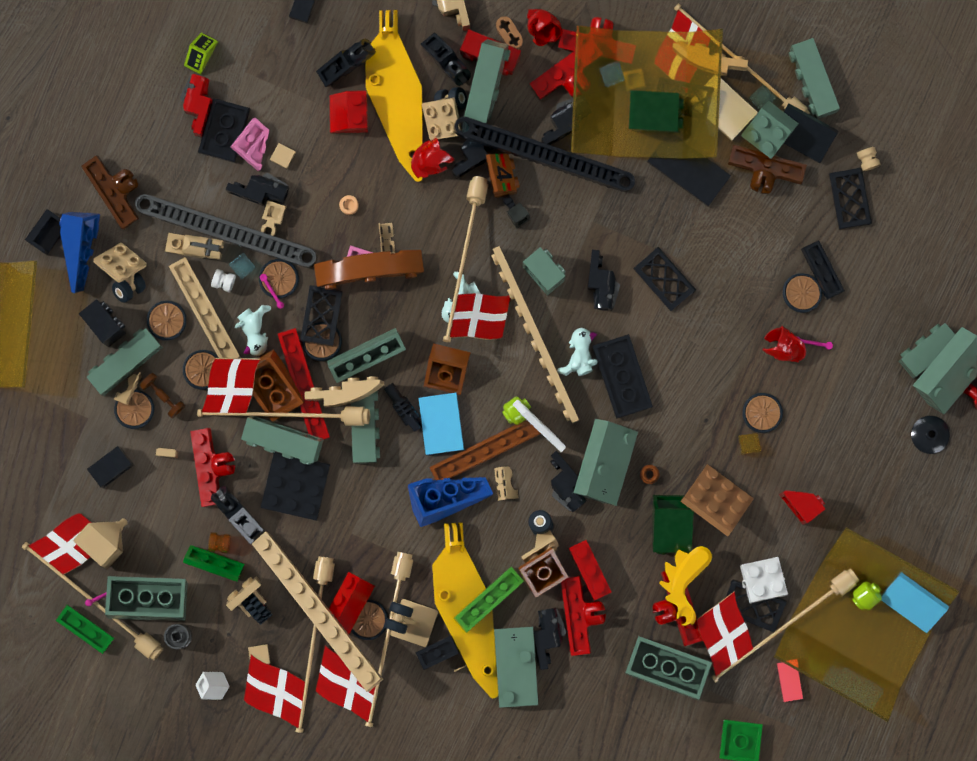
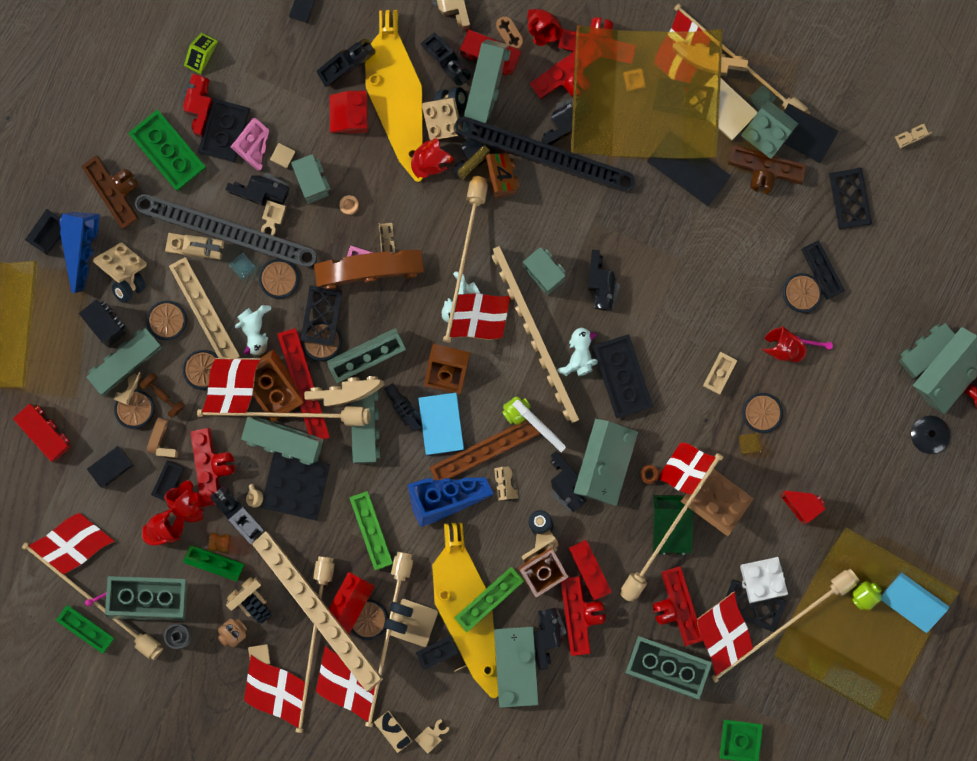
(42, 432): none -> red brick
(102, 541): tan piece -> none
(157, 435): none -> medium nougat beam
(159, 531): none -> red helmet
(167, 150): none -> green plate
(167, 480): none -> black tile
(185, 502): none -> red helmet
(212, 685): white panel -> none
(223, 280): white wheel -> none
(232, 632): none -> medium nougat head
(254, 497): none -> tan piece
(263, 277): dark pink hinge -> none
(310, 180): none -> sand green brick
(371, 530): none -> bright green plate
(393, 731): none -> slope
(430, 738): none -> tan plate
(478, 157): none -> clear yellow tile
(516, 213): pearl dark grey piece -> none
(612, 74): clear light blue plate -> none
(656, 112): dark green slope -> none
(661, 294): black window -> none
(686, 570): yellow animal -> none
(687, 473): none -> flag
(719, 373): none -> tan plate
(789, 682): coral tile -> none
(814, 79): sand green brick -> none
(868, 159): tan wheel -> none
(911, 136): none -> tan piece

